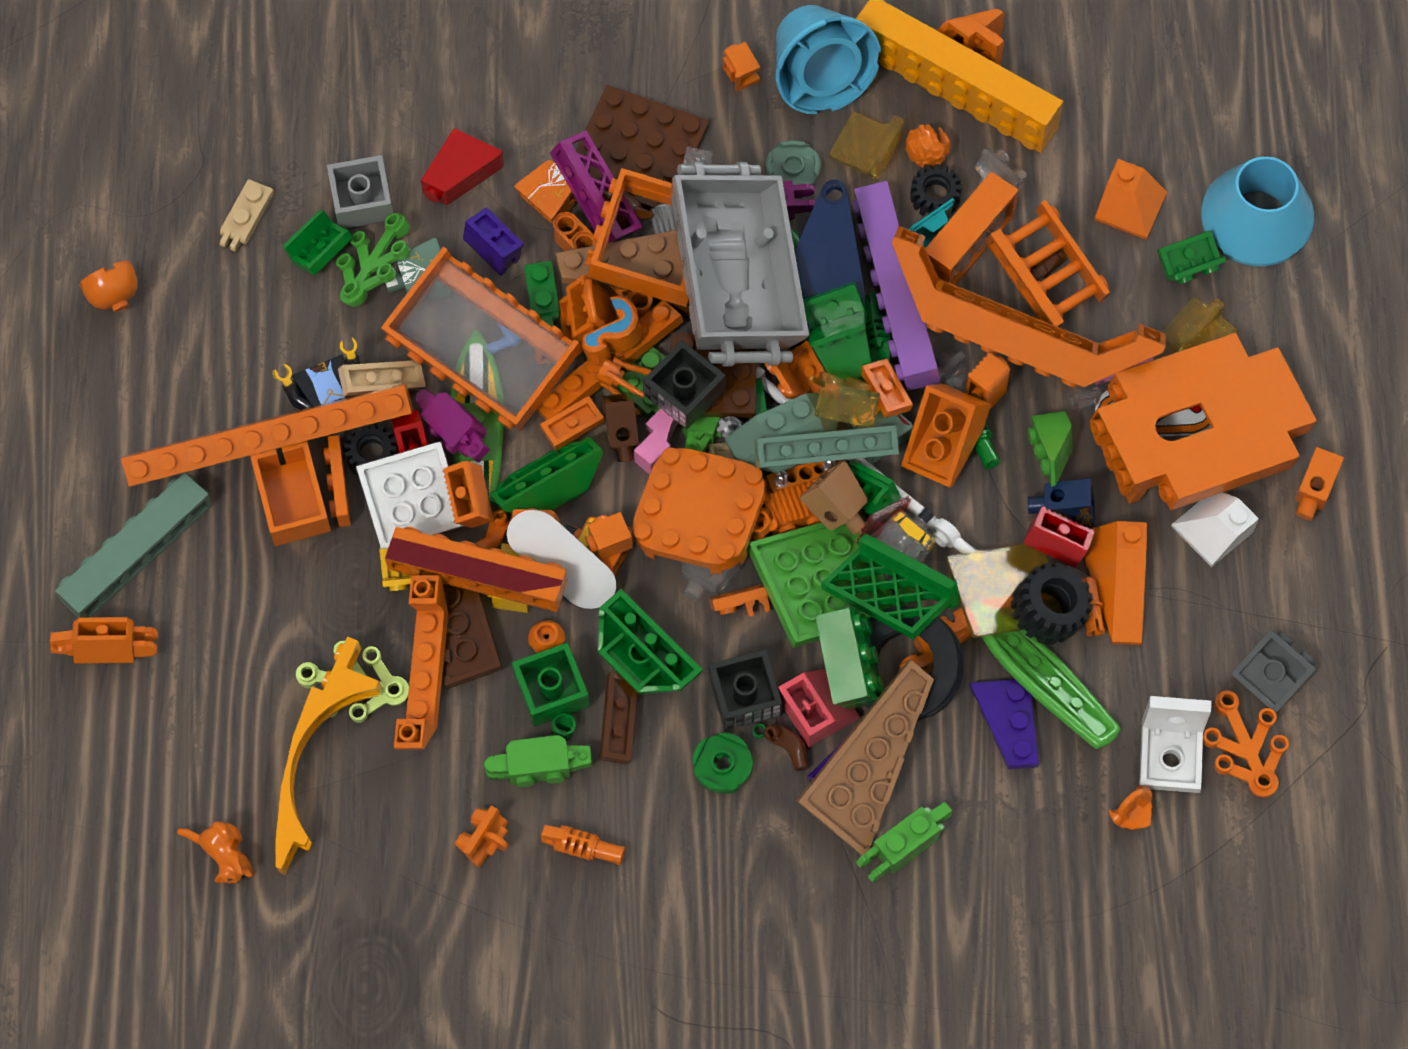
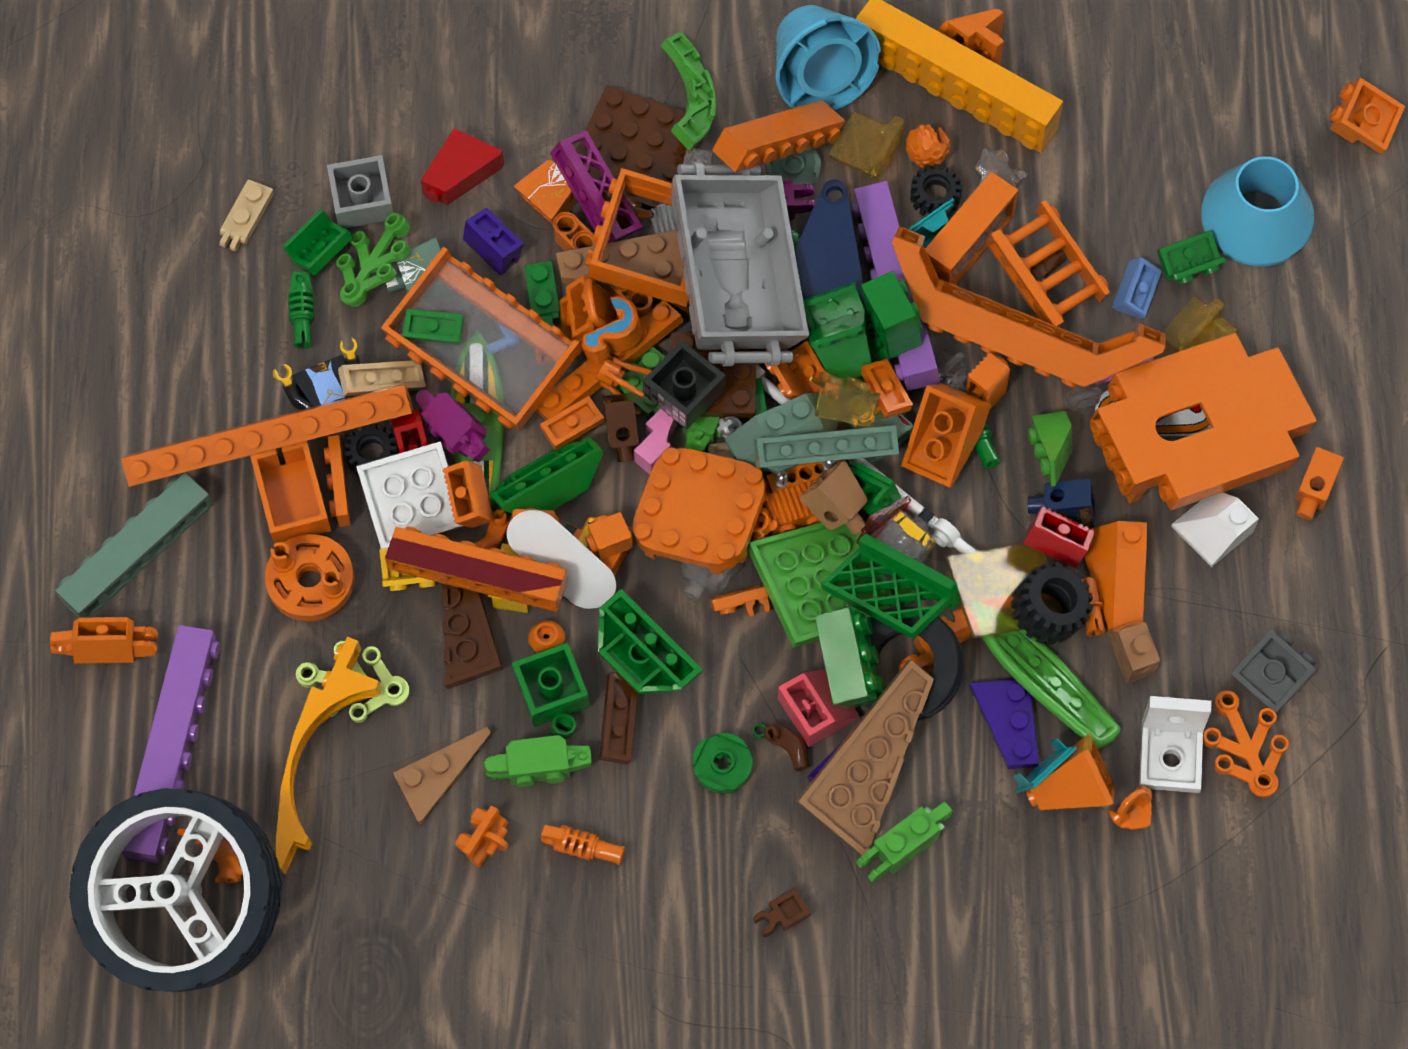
(97, 895): none -> wheel
(111, 287): orange cylinder -> none
(173, 732): none -> medium lavender brick
(288, 567): none -> orange piece
(301, 308): none -> green hinge
(427, 663): orange slope -> none
(430, 777): none -> medium nougat wing
(433, 326): none -> green plate
(699, 90): none -> bright green tile
(741, 66): orange window -> none
(745, 689): pearl dark grey brick -> none
(778, 135): none -> orange brick
(786, 910): none -> reddish brown plate
(892, 314): none -> green brick
(1045, 768): none -> teal piece
(1076, 782): none -> orange slope
(1131, 200): orange slope -> none
(1134, 651): none -> medium nougat torso
(1137, 288): none -> medium blue slope
(1366, 115): none -> orange plate

